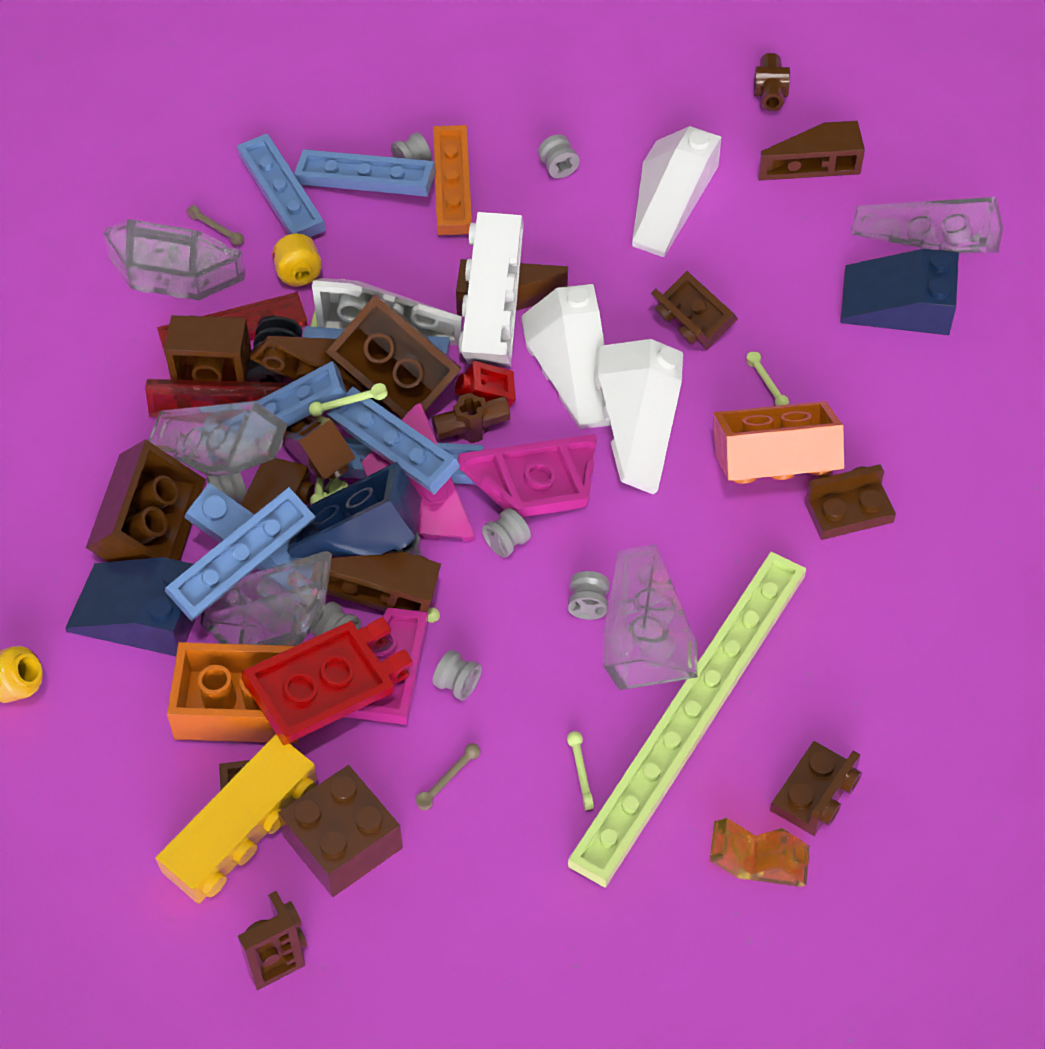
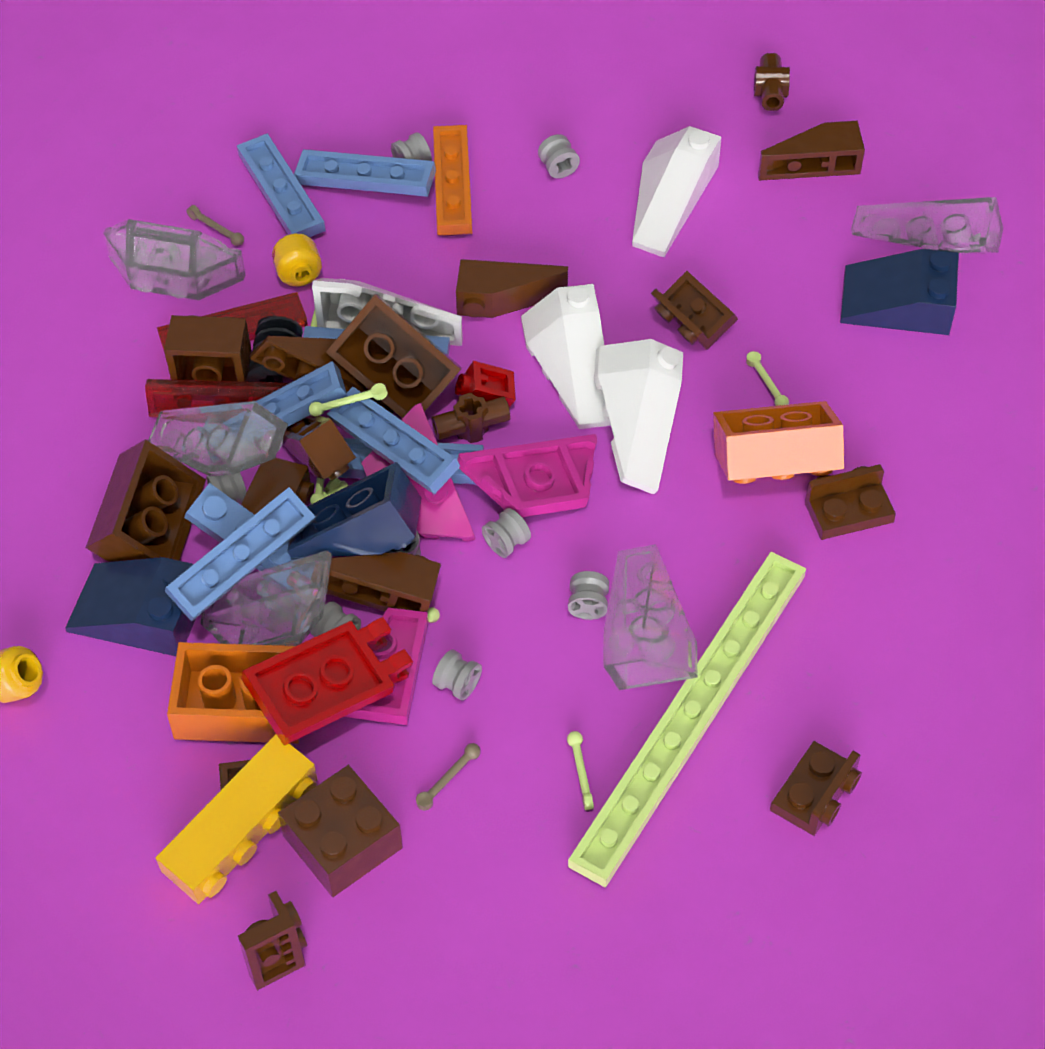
(492, 289): white wedge -> none
(766, 857): clear yellow slope -> none

